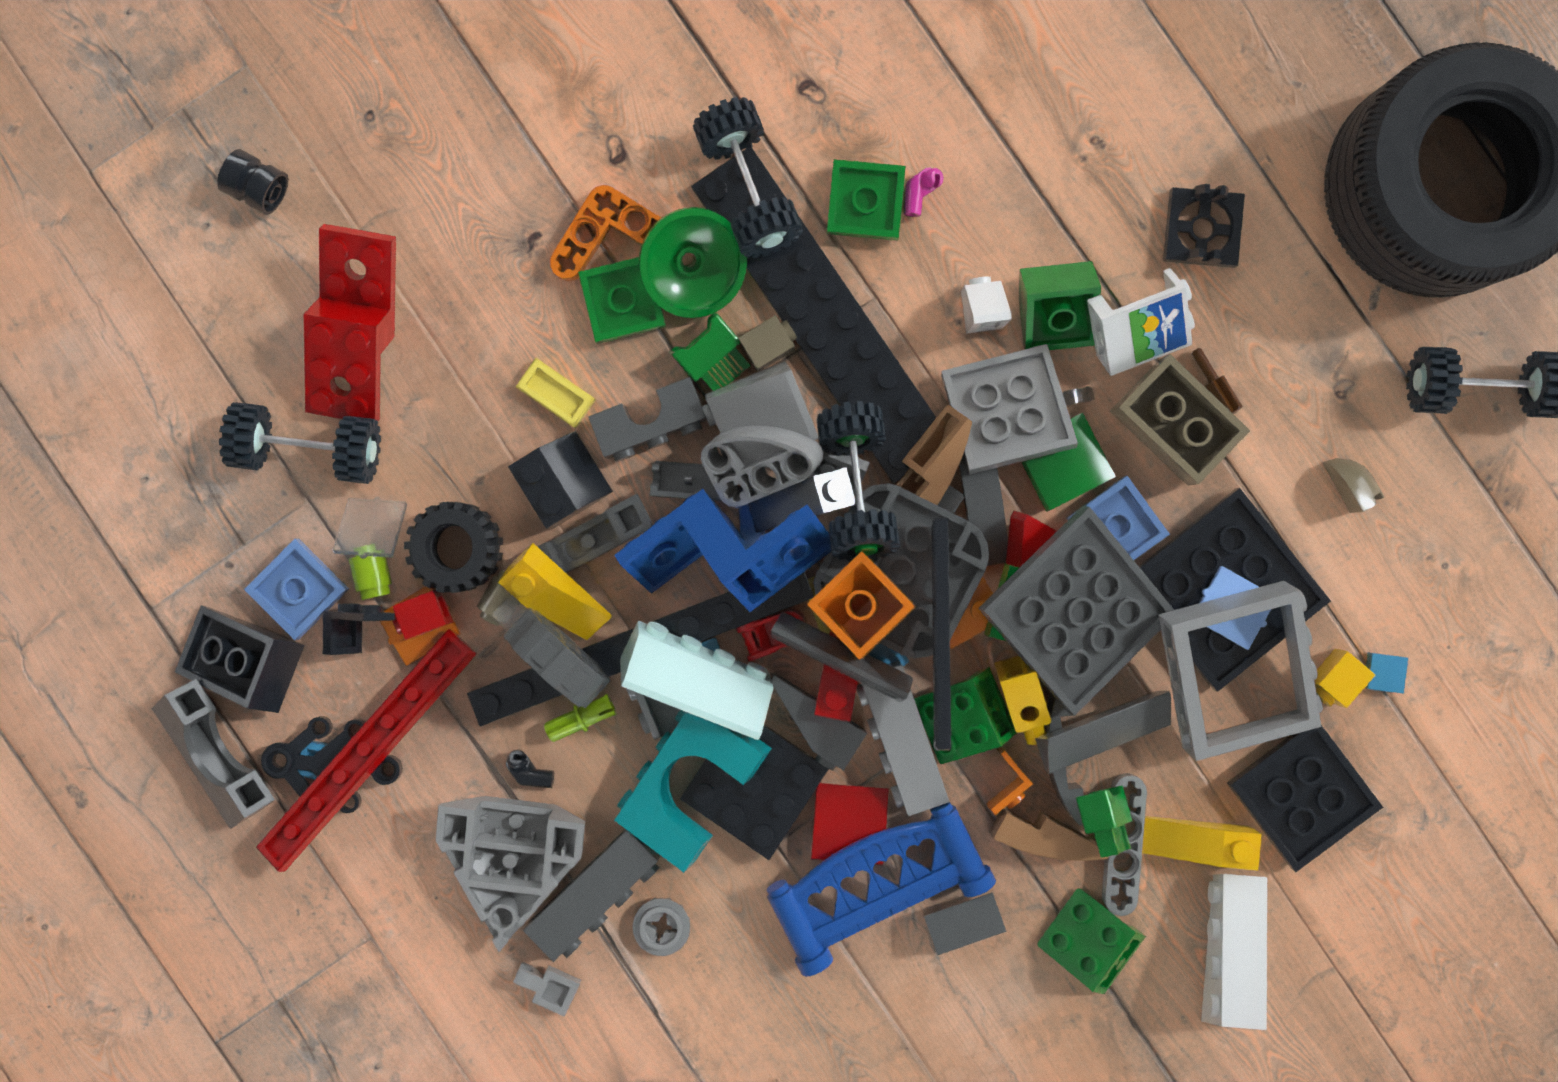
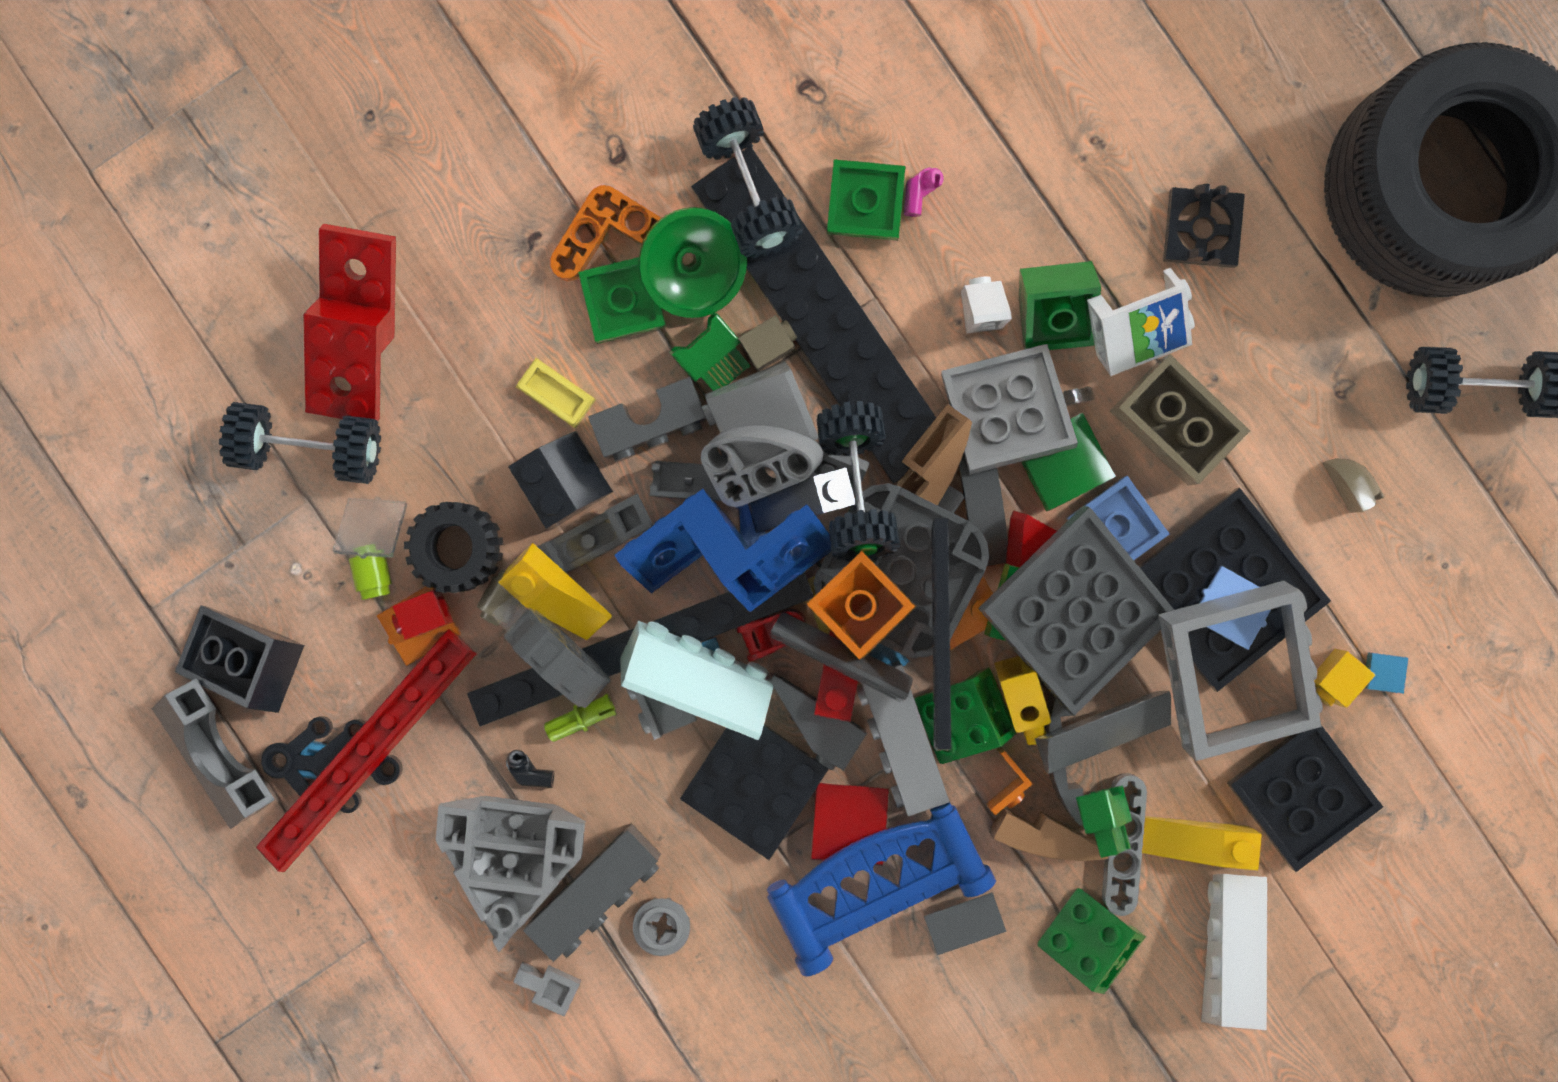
(249, 180): black wheel -> none
(296, 589): medium blue plate -> none
(344, 627): black bracket -> none
(650, 810): teal arch -> none
(1217, 385): reddish brown axle -> none

